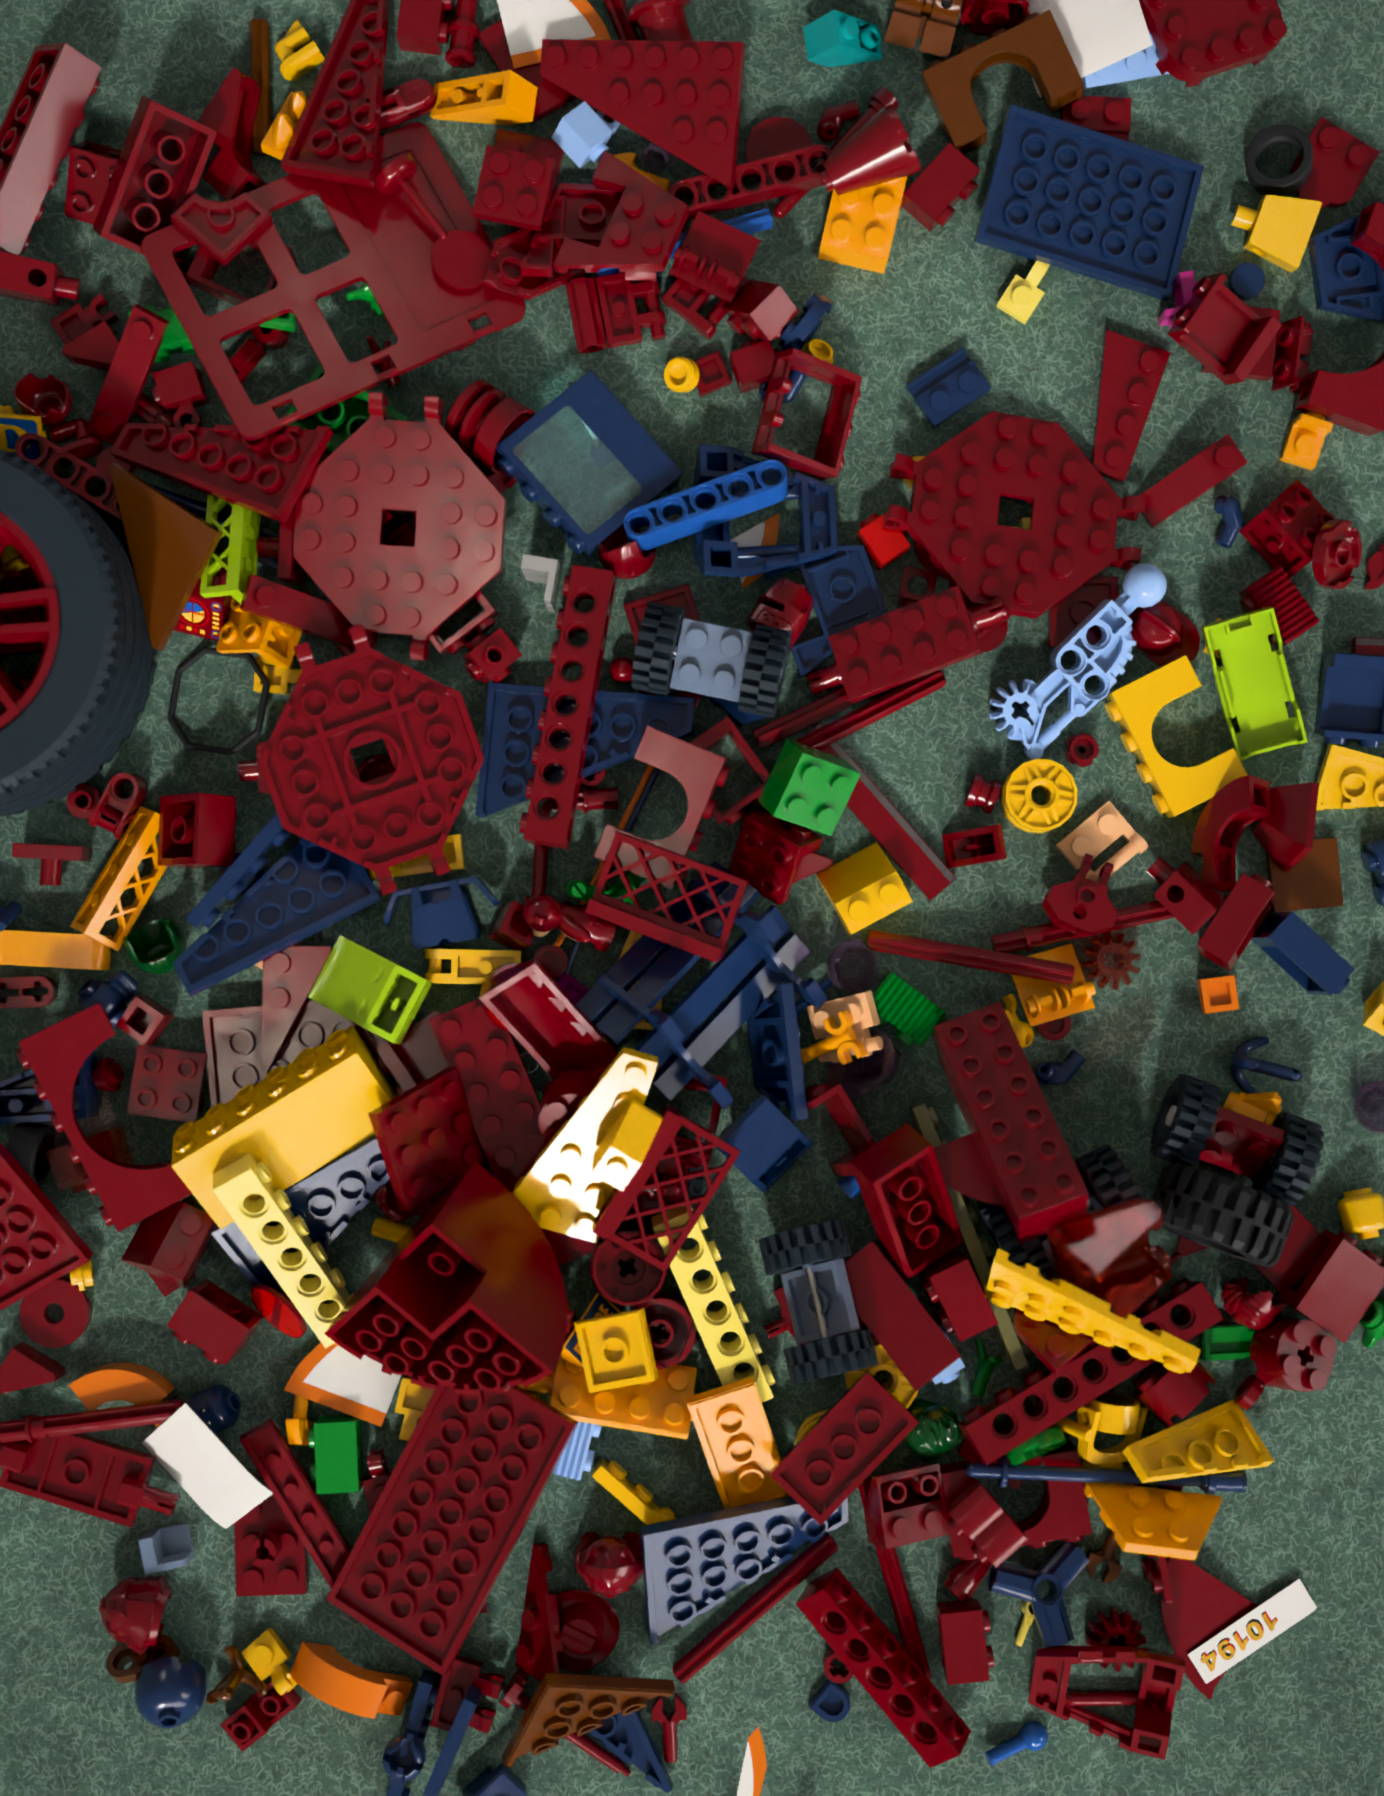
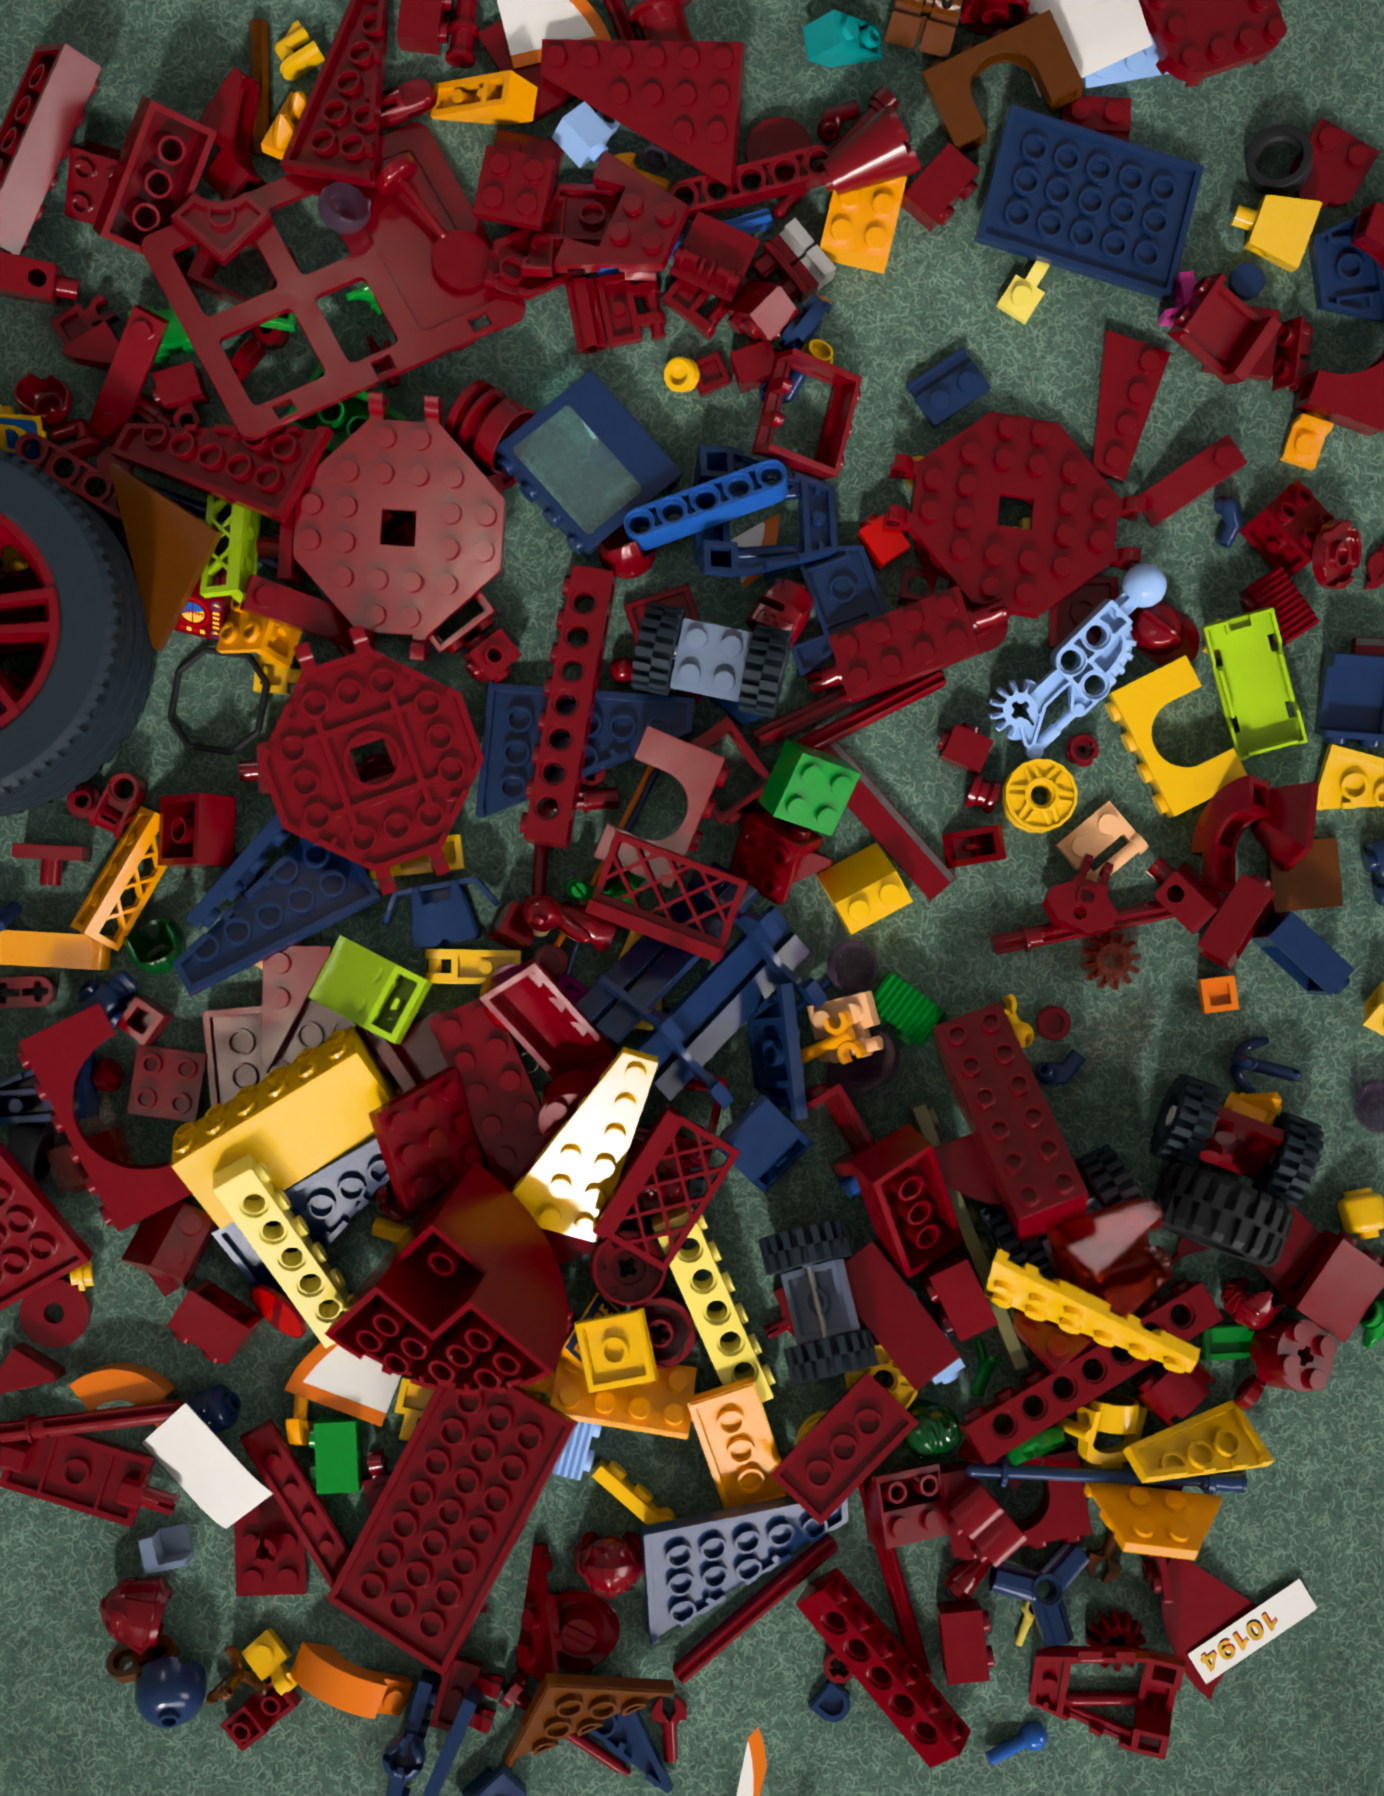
(343, 208): none -> clear purple hair
(543, 571): light grey panel -> none
(626, 1145): yellow slope -> none
(796, 261): none -> hips
(964, 747): none -> dark red brick
(971, 957): dark red axle -> none
(1049, 1000): light orange hinge -> none

